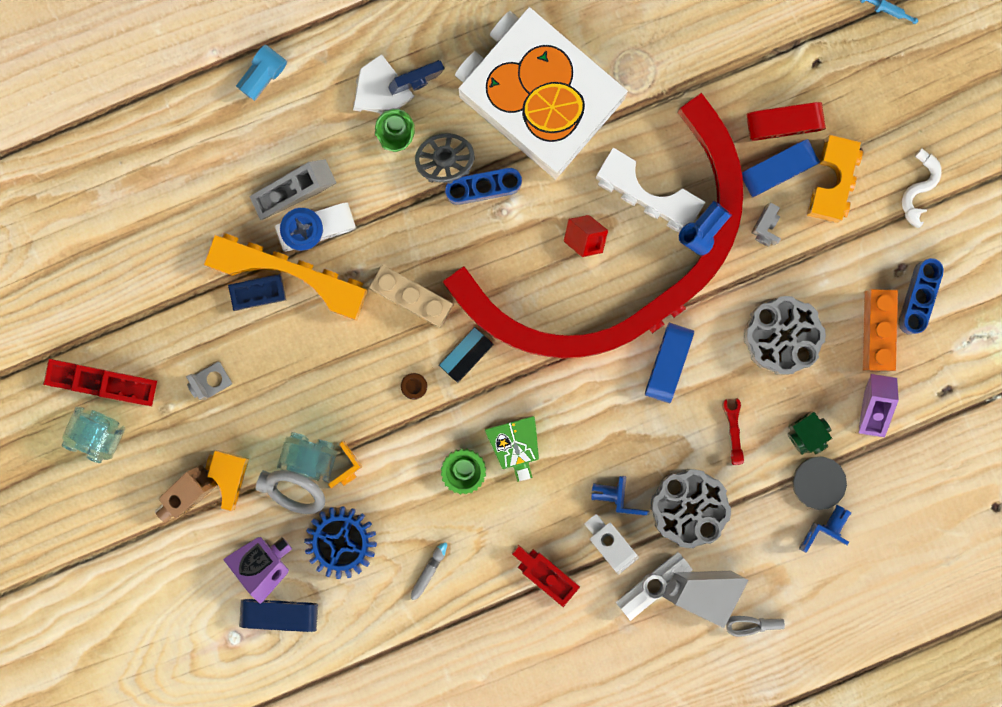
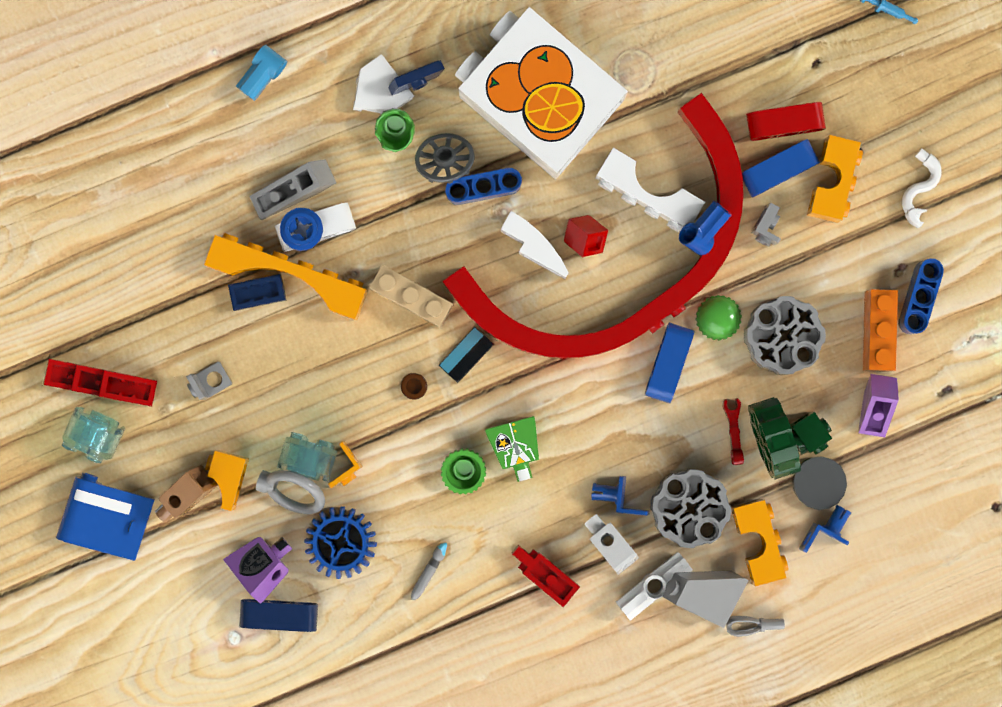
(101, 517): none -> blue door
(535, 245): none -> white slope
(718, 317): none -> bright green hat
(767, 564): none -> light orange arch
(774, 438): none -> dark green connector

